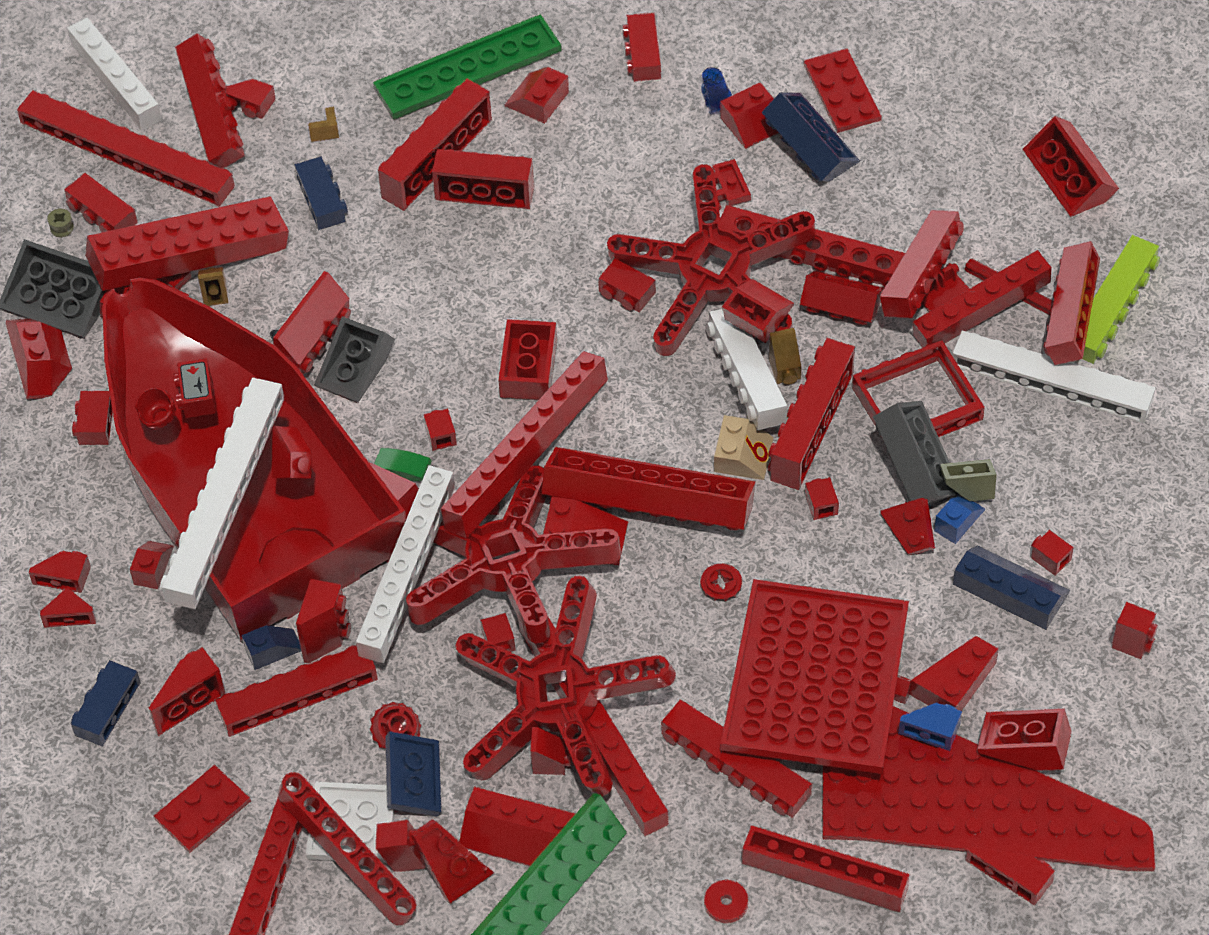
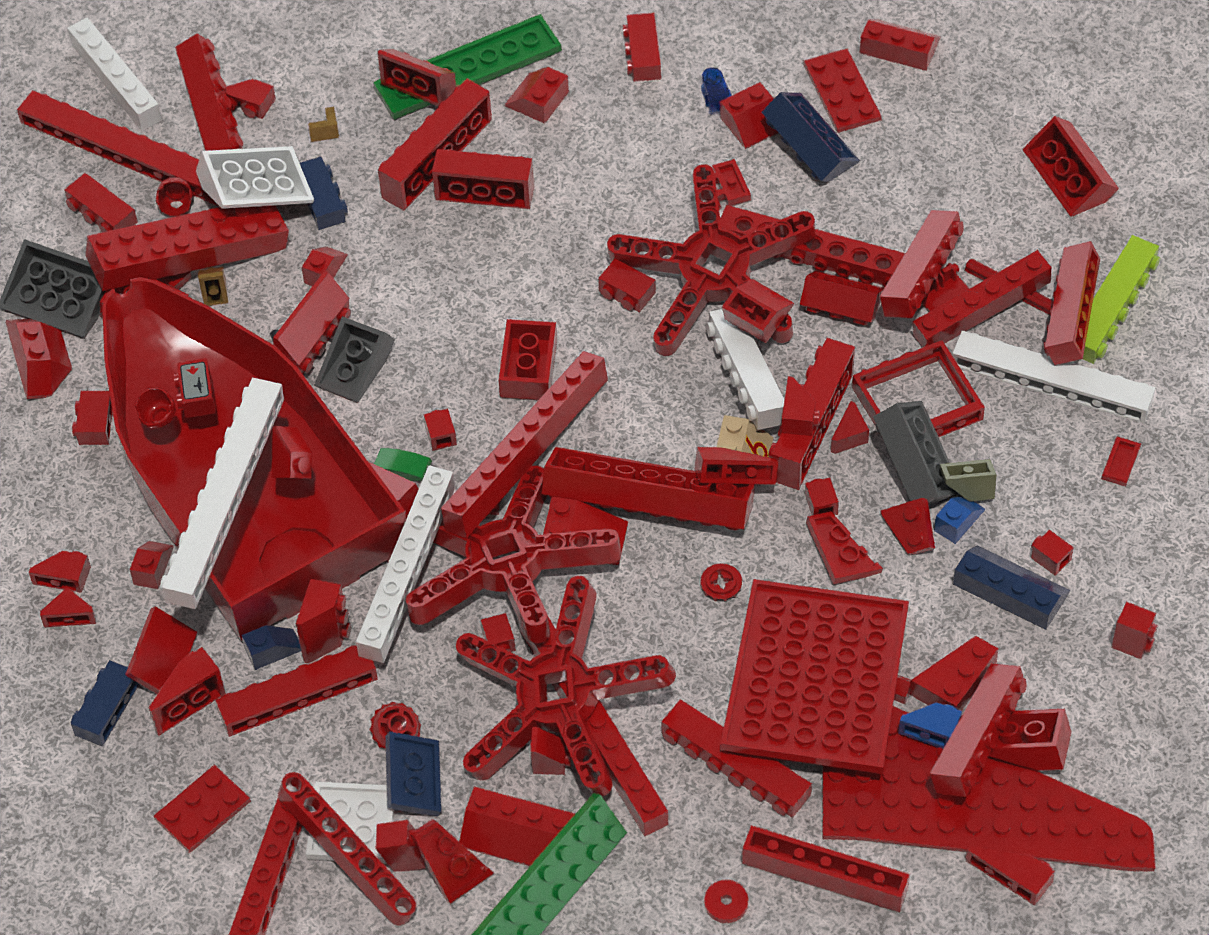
(60, 222): olive wheel -> none
(159, 649): none -> red tile
(171, 191): none -> red hair
(253, 177): none -> white slope
(322, 260): none -> red slope
(415, 76): none -> red slope
(734, 467): none -> red slope
(785, 356): pearl gold slope -> none
(798, 410): none -> red slope
(839, 552): none -> red wing
(851, 430): none -> red slope
(898, 44): none -> red slope
(978, 730): none -> brick
(1121, 461): none -> red tile

